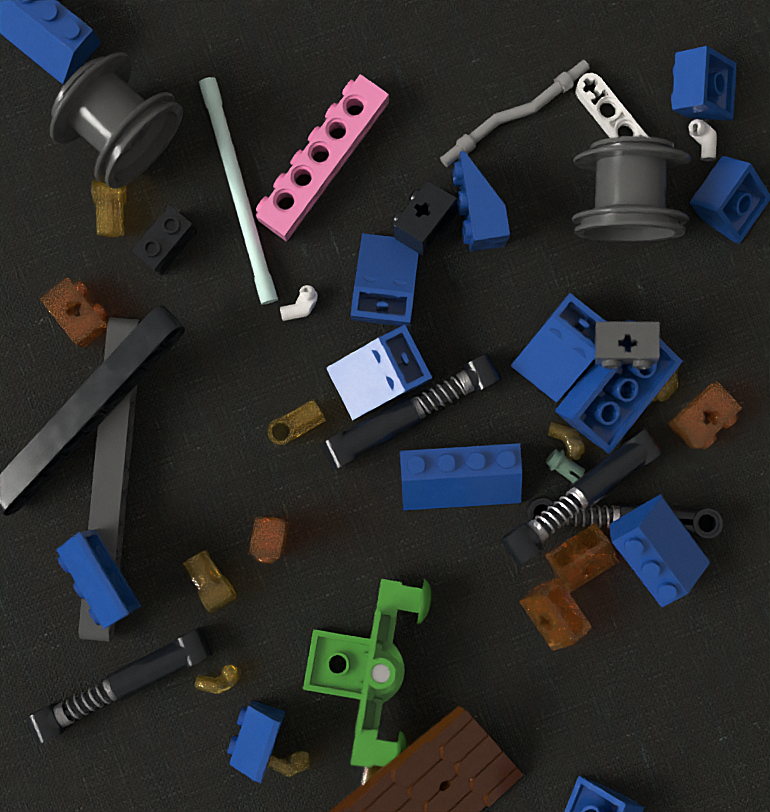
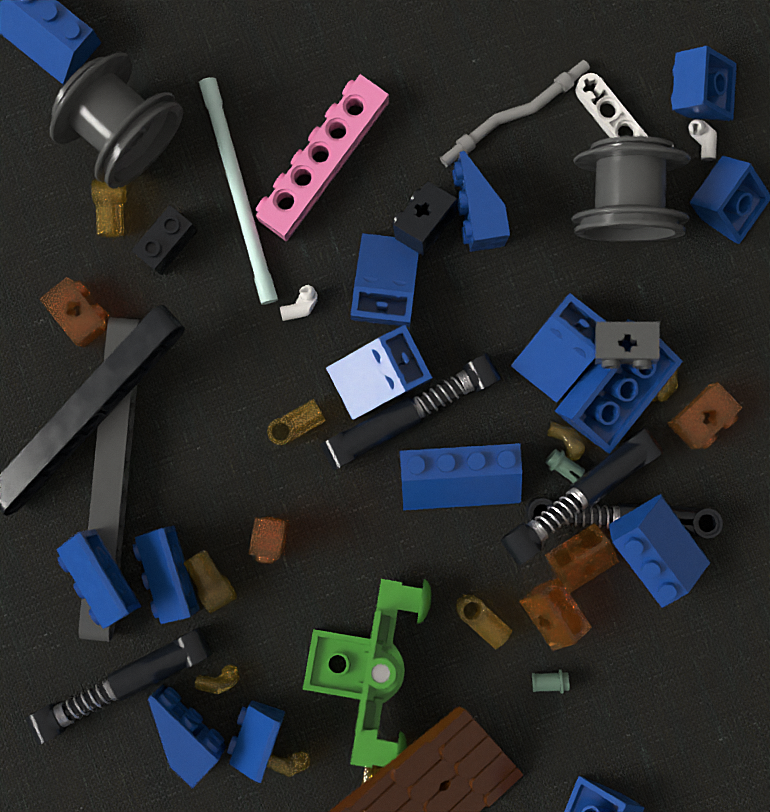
(166, 575): none -> blue slope
(186, 740): none -> blue slope
(484, 622): none -> clear yellow piece
(551, 682): none -> sand green pin

